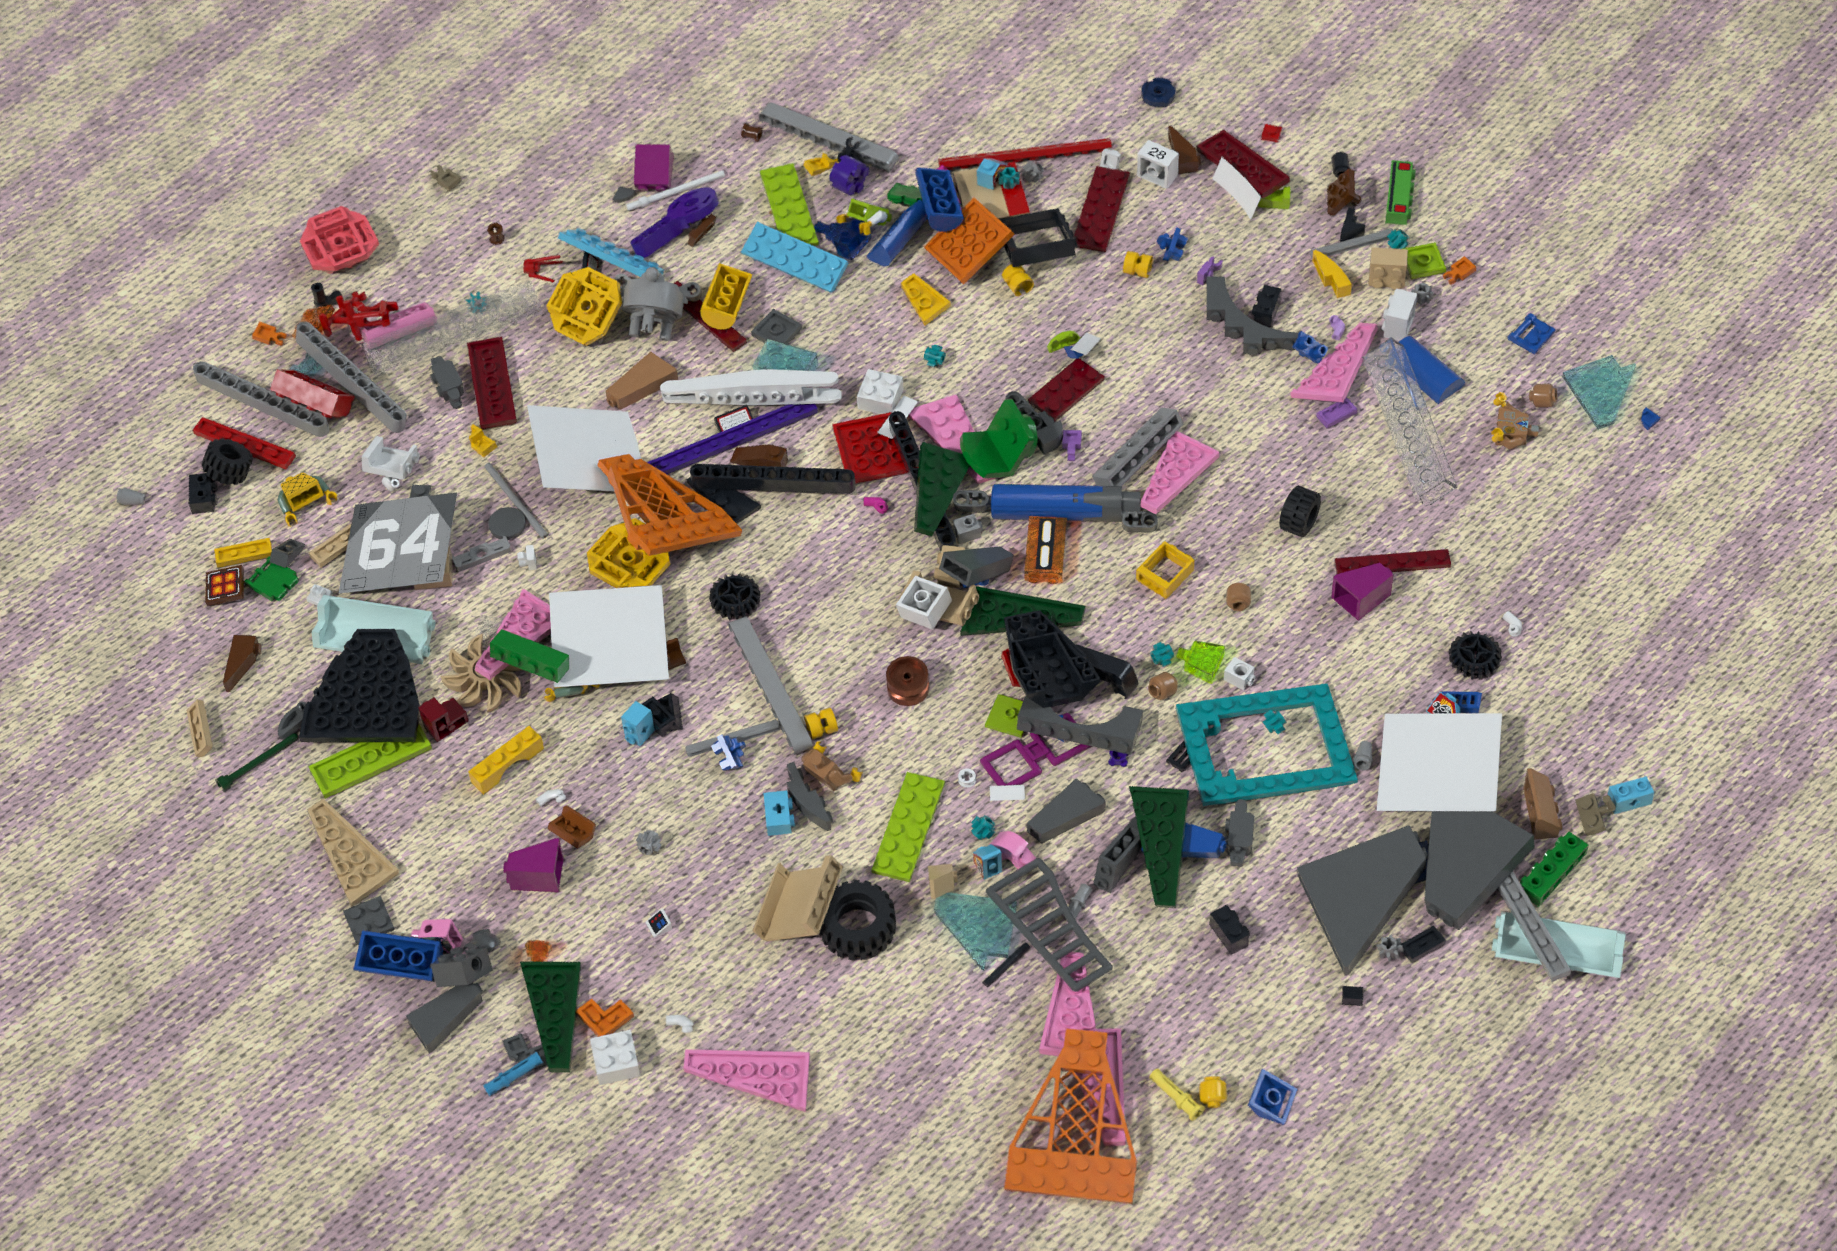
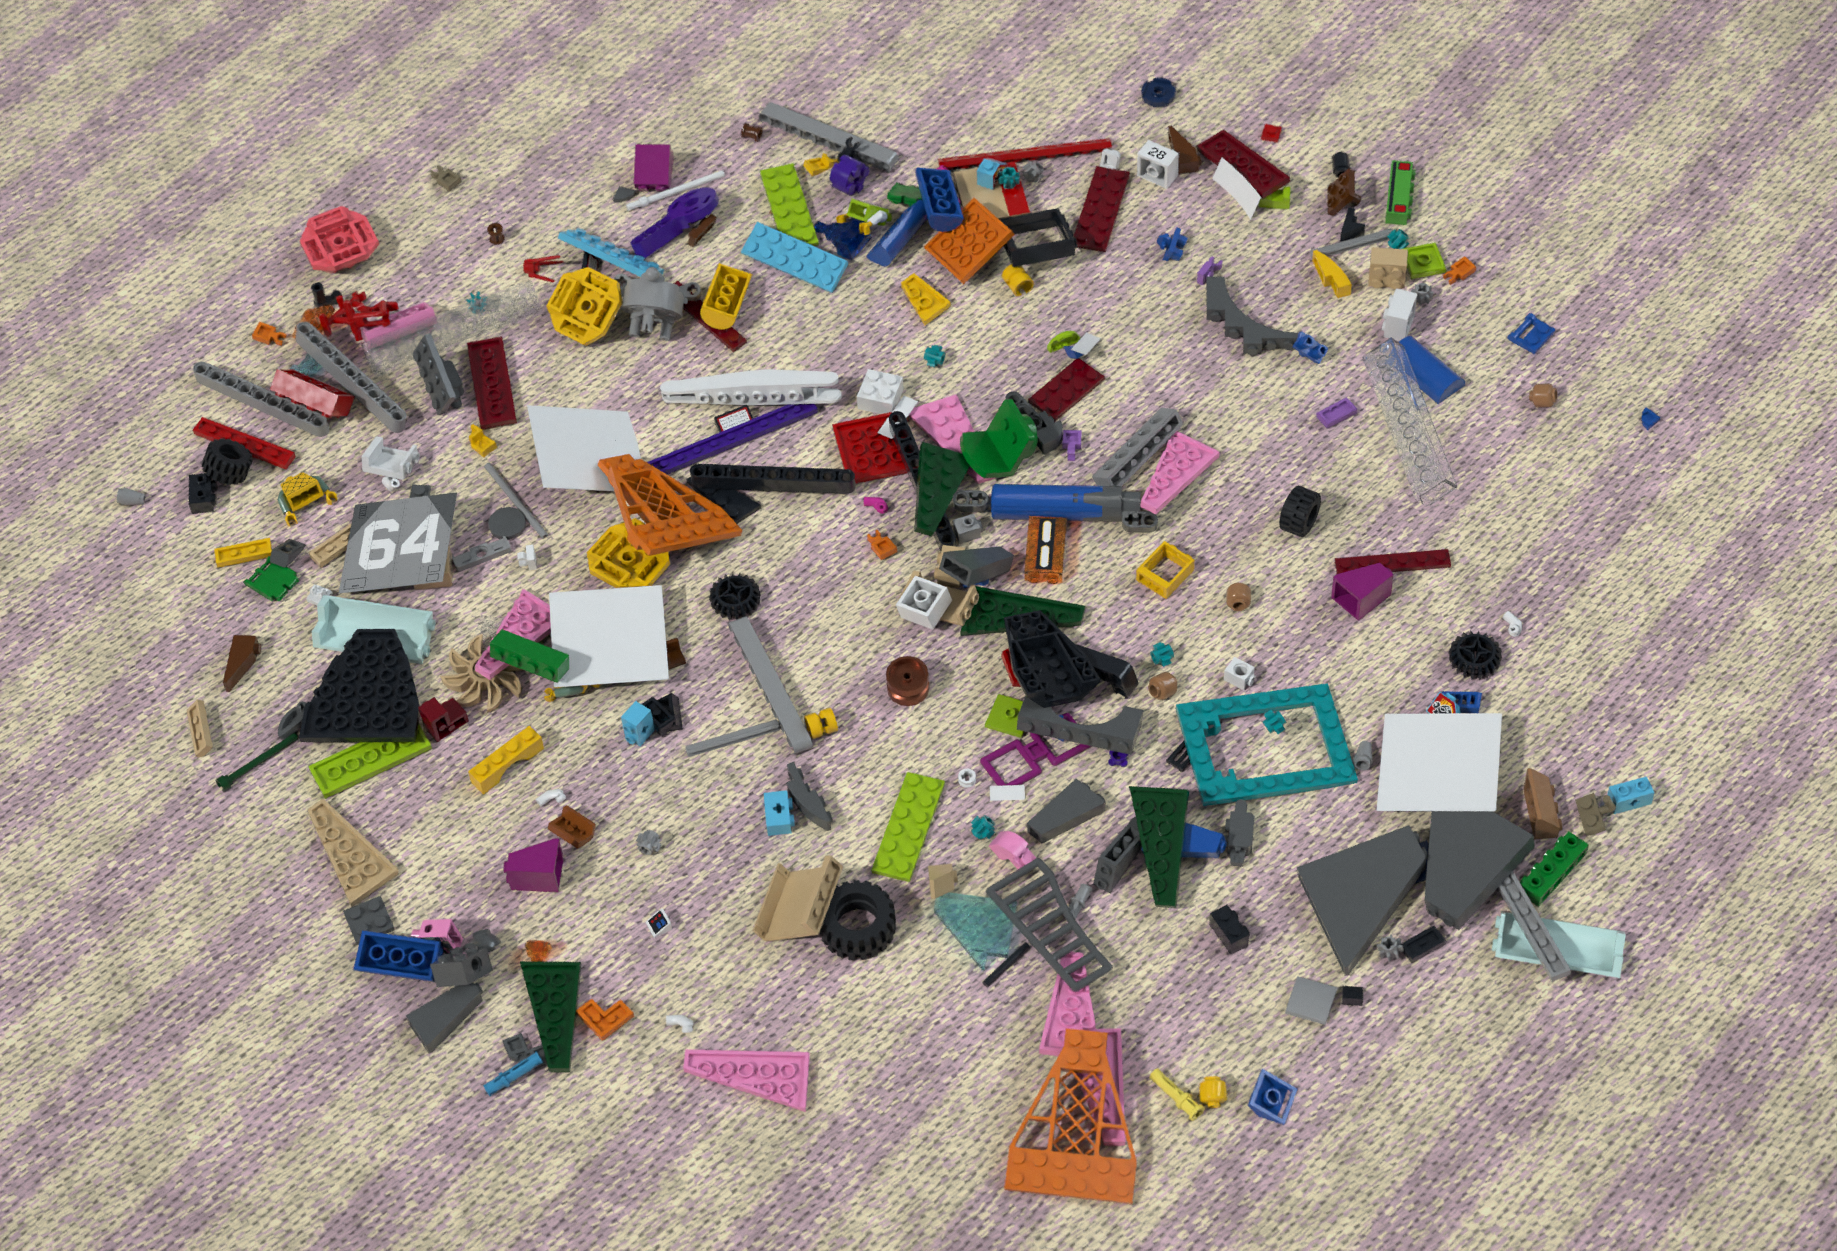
(224, 585): tile -> none
(434, 374): none -> dark grey plate
(615, 1057): white brick -> none
(640, 381): medium nougat slope -> none
(732, 751): blue hips -> none
(760, 456): reddish brown slope -> none
(776, 328): dark grey plate -> none
(785, 357): clear light blue brick -> none
(826, 770): medium nougat torso -> none
(881, 546): none -> orange plate
(988, 861): medium azure slope -> none
(1137, 264): yellow wheel -> none
(1202, 659): clear neon green torso -> none
(1267, 305): black brick -> none
(1311, 1000): none -> light grey slope
(1337, 371): bright pink wing -> none
(1338, 326): lavender arm -> none
(1511, 425): medium nougat torso -> none
(1600, 388): clear light blue wing -> none

